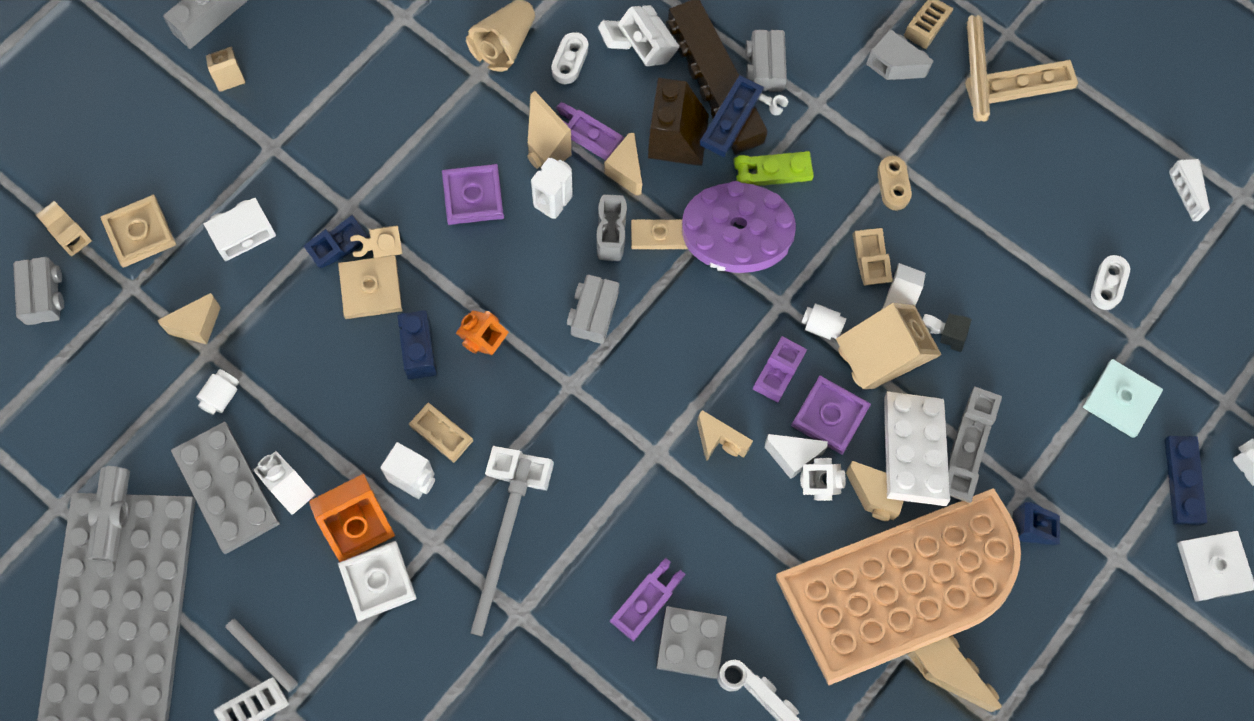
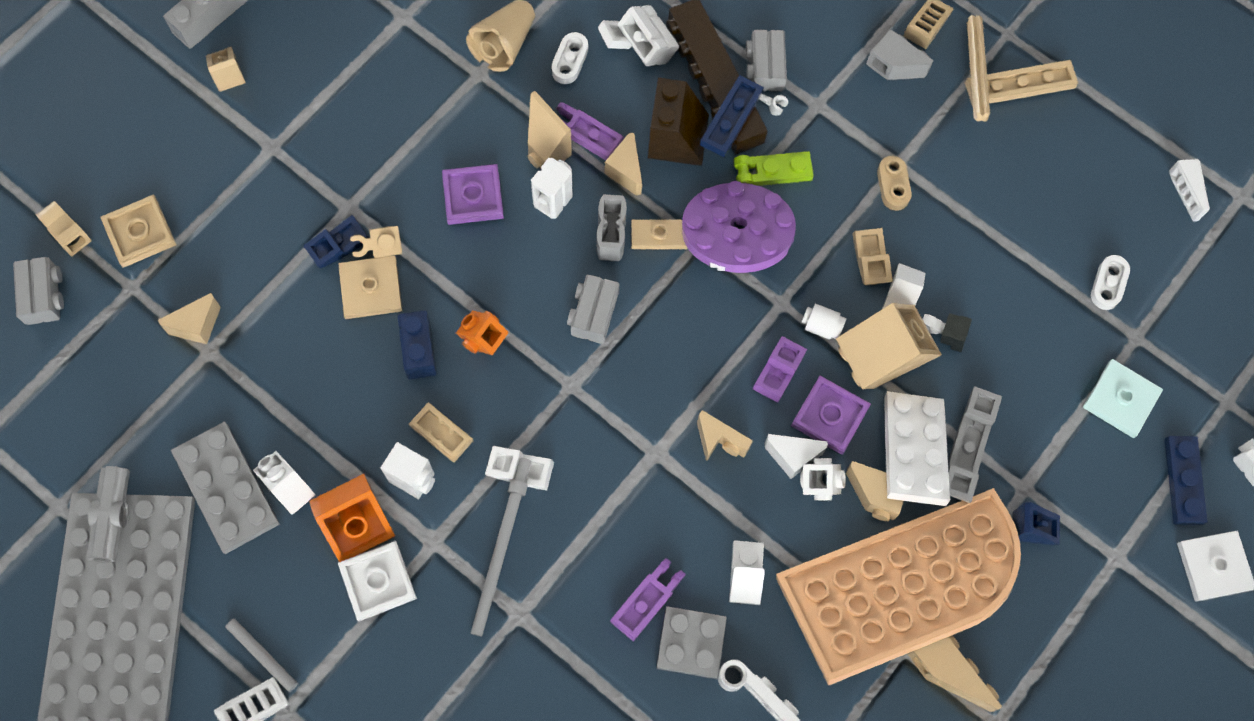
(217, 392): white brick -> none
(239, 229): white brick -> none
(746, 572): none -> white slope

